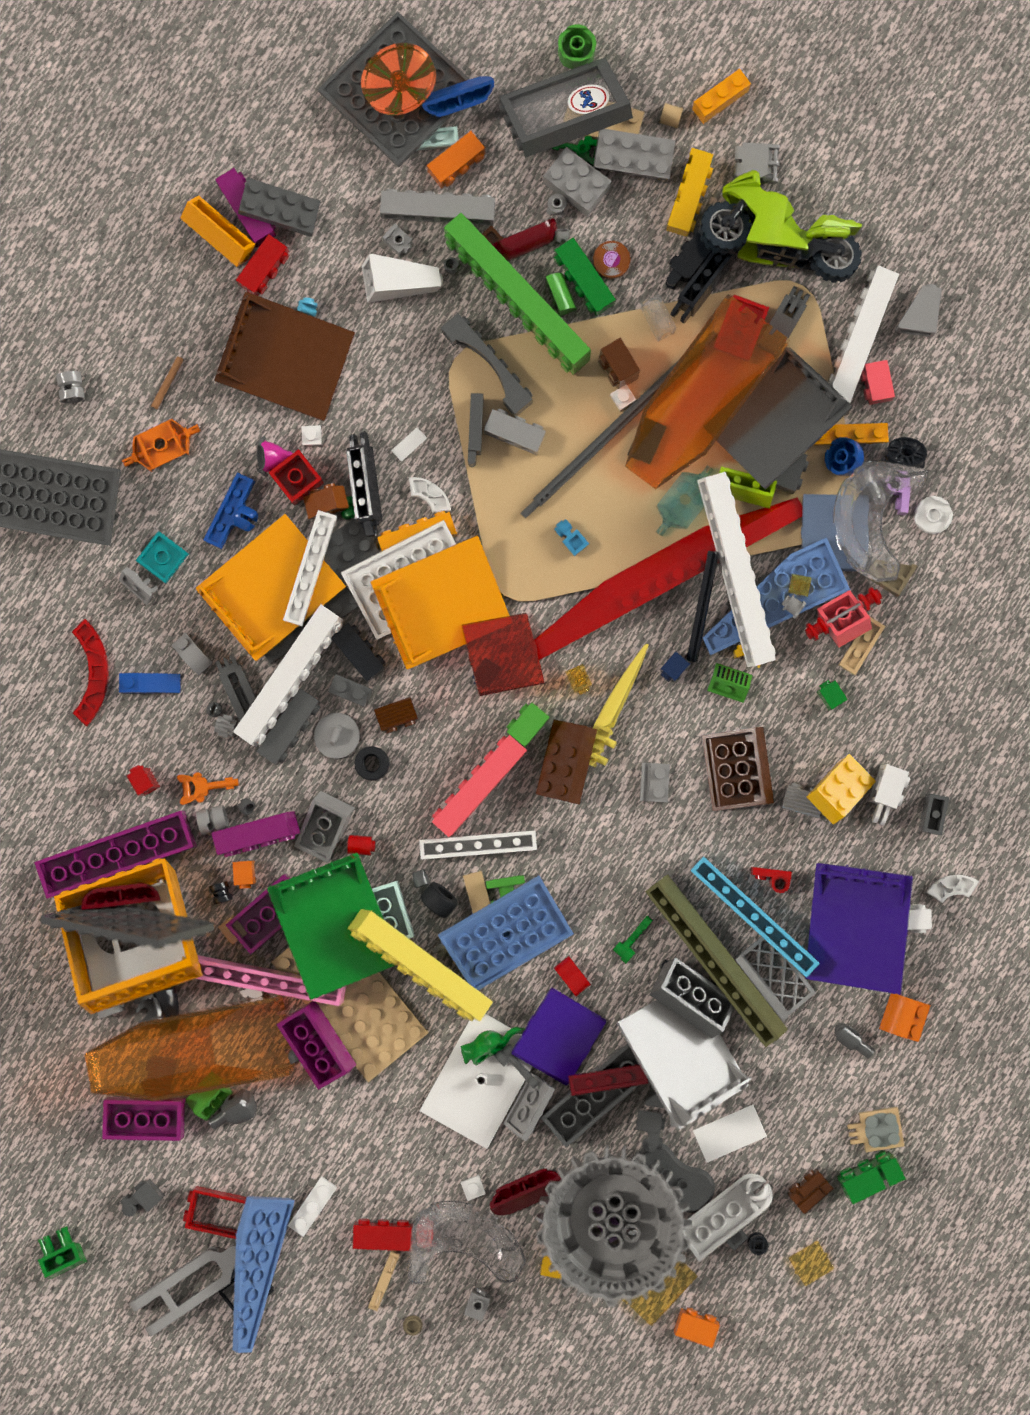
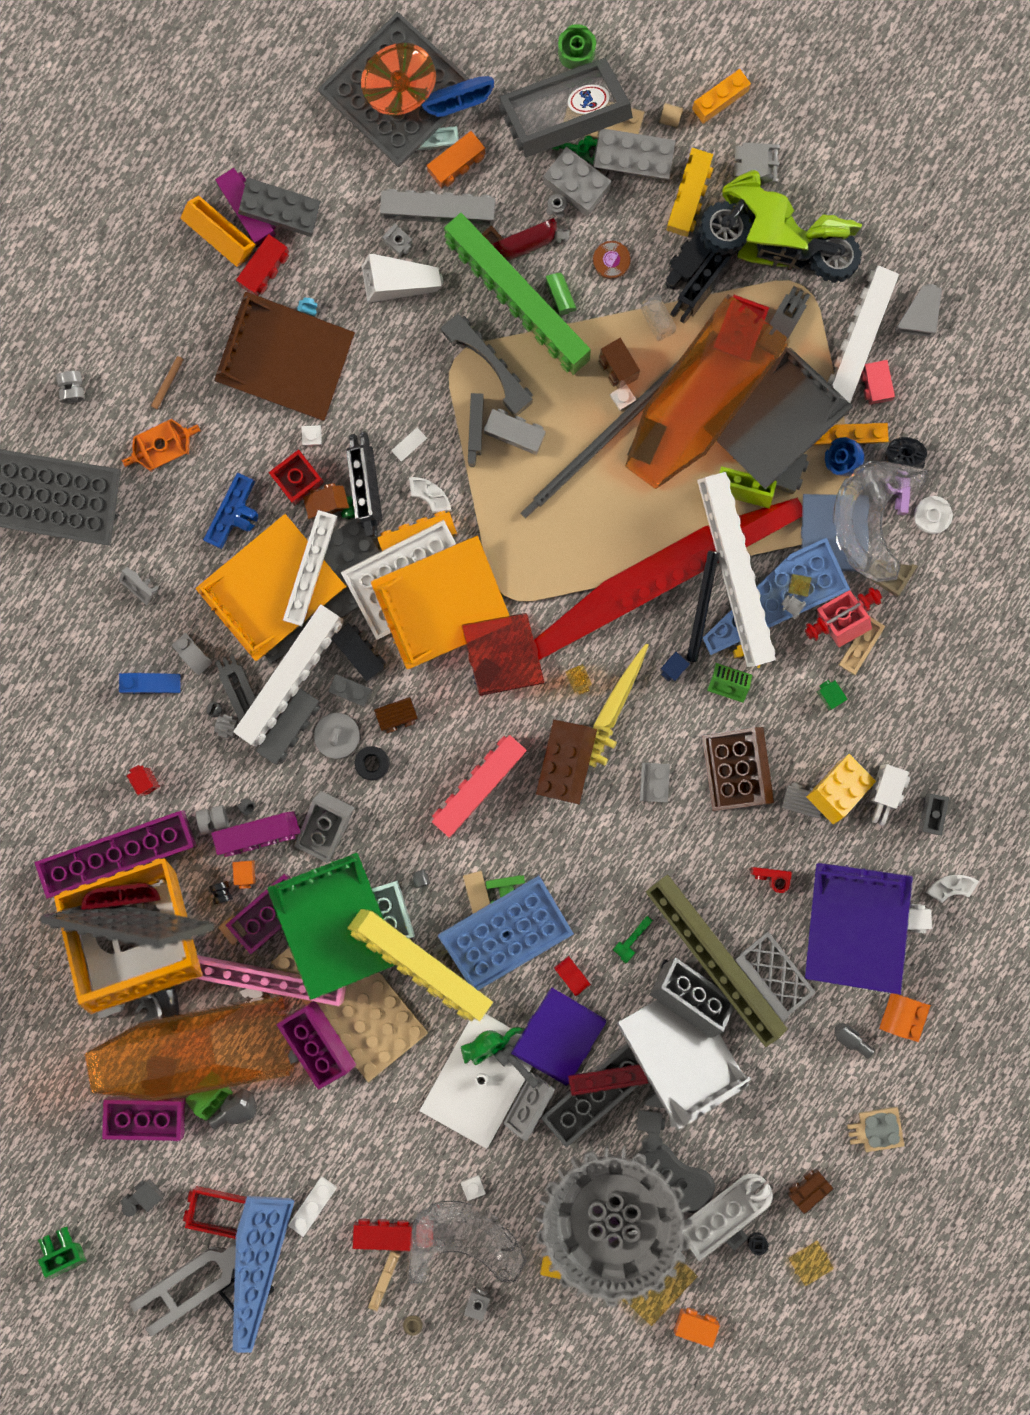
(98, 672): red tile -> none
(162, 557): teal tile -> none
(202, 787): orange piece -> none
(269, 455): dark pink hat -> none
(361, 844): red brick -> none
(439, 900): black tyre -> none
(454, 261): dark grey hinge -> none
(478, 844): white brick -> none
(522, 1192): dark red brick -> none
(528, 724): bright green brick -> none
(575, 541): dark azure plate -> none
(584, 276): green brick -> none
(672, 510): clear light blue plate -> none
(729, 1133): white sticker -> none
(754, 916): medium azure brick -> none
(869, 1175): green piece -> none

